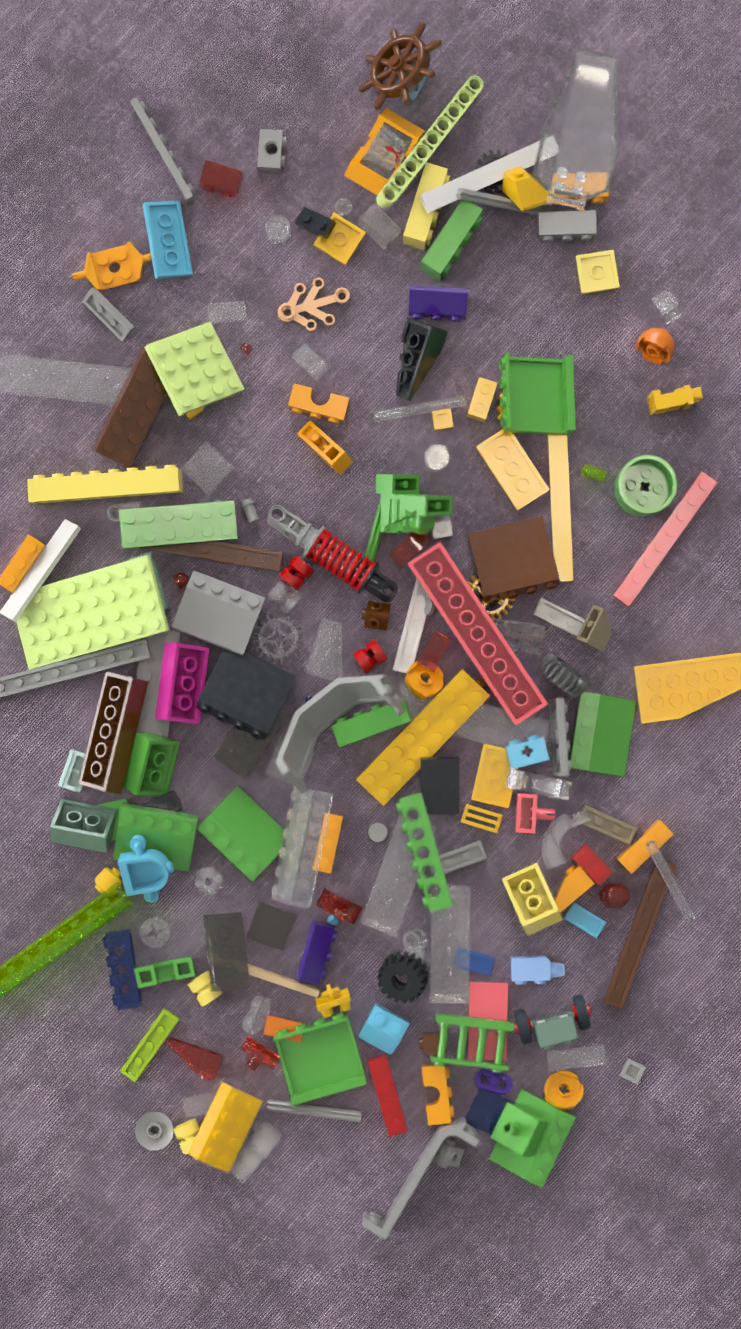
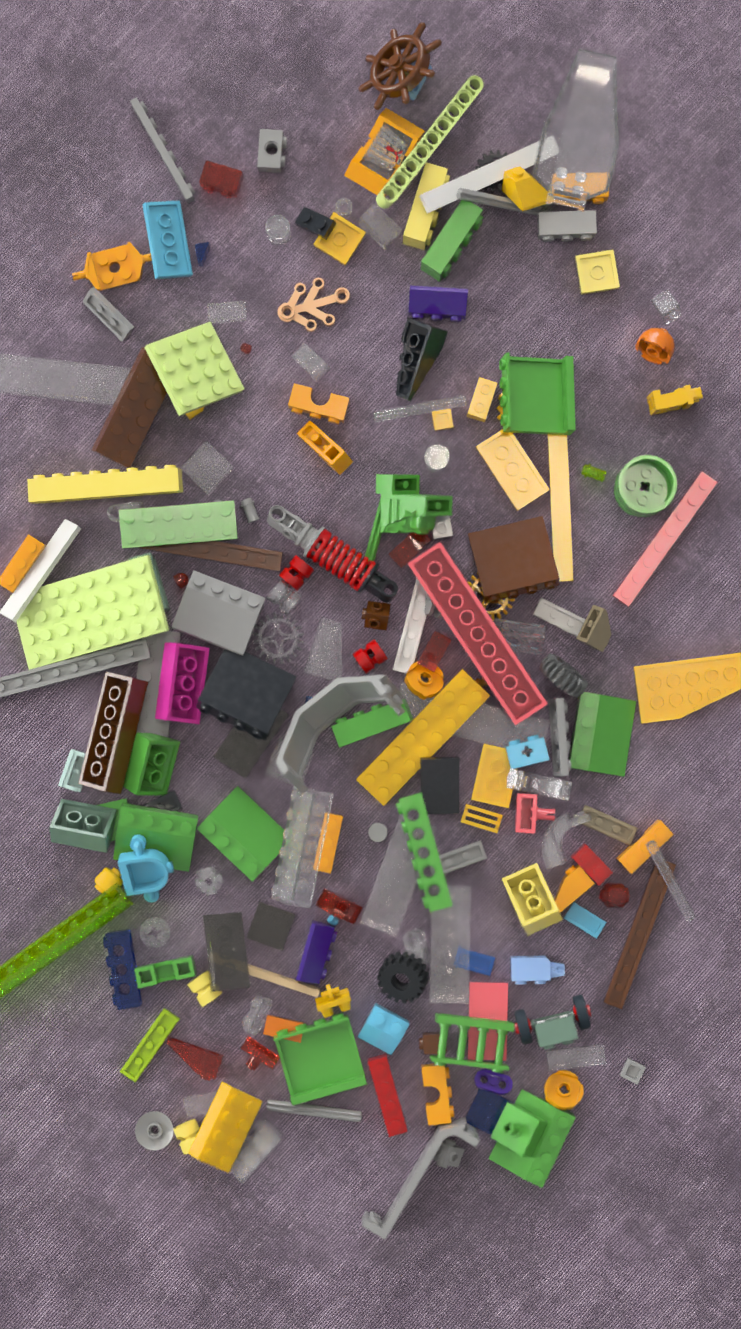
(201, 252): none -> clear blue slope

